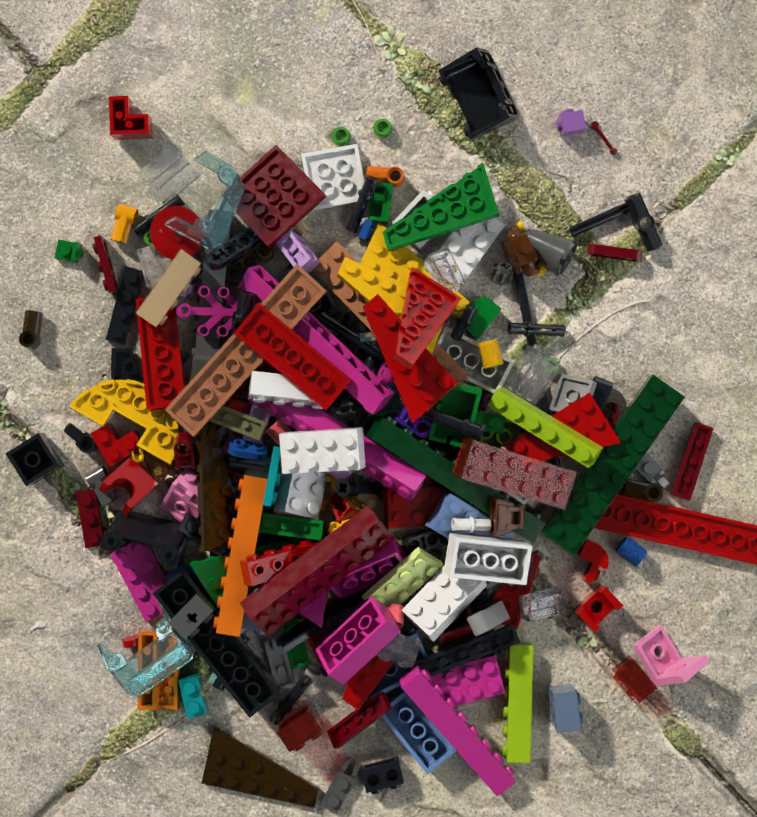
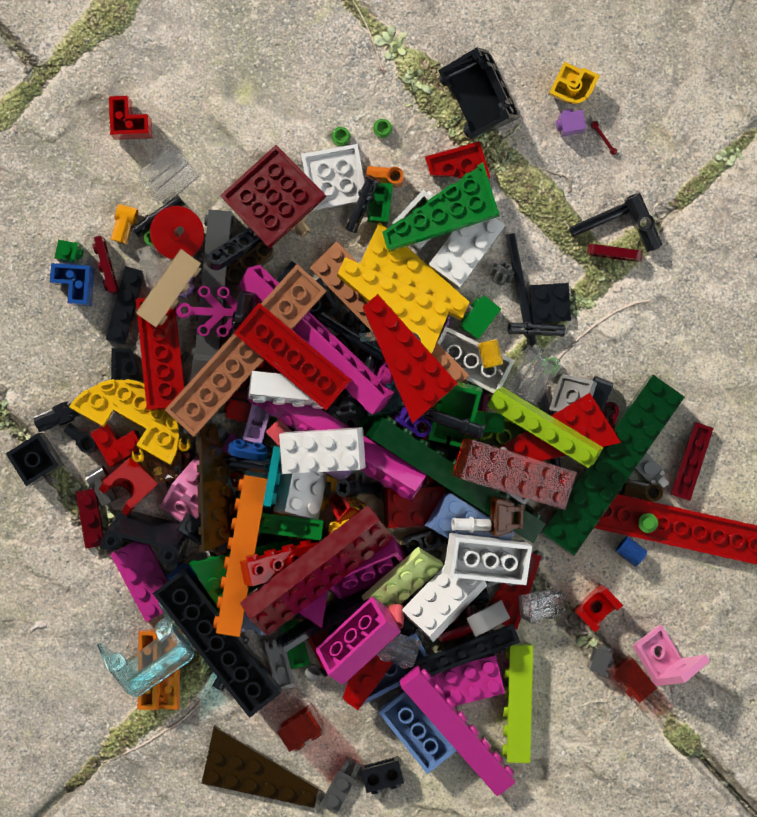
(31, 327): dark brown piece -> none
(58, 415): none -> black piece
(78, 278): none -> blue brick
(130, 641): red tile -> none
(184, 454): dark red piece -> none
(193, 695): teal brick -> none
(197, 605): dark grey brick -> none
(212, 231): clear light blue windscreen -> none
(240, 422): olive plate -> none
(285, 706): black pin -> none
(298, 251): lavender brick -> none
(359, 720): dark red plate -> none
(366, 231): blue plate -> none
(422, 316): red wing -> none
(444, 269): clear brick -> none
(456, 161): none -> red wing
(463, 322): black axle -> none
(521, 252): reddish brown torso -> none
(550, 303): none -> black plate
(552, 250): dark grey cone -> none
(564, 708): sand blue brick -> none
(573, 84): none -> yellow brick
(597, 556): red brick -> none
(600, 659): none -> dark grey brick
(648, 523): none -> bright green plate

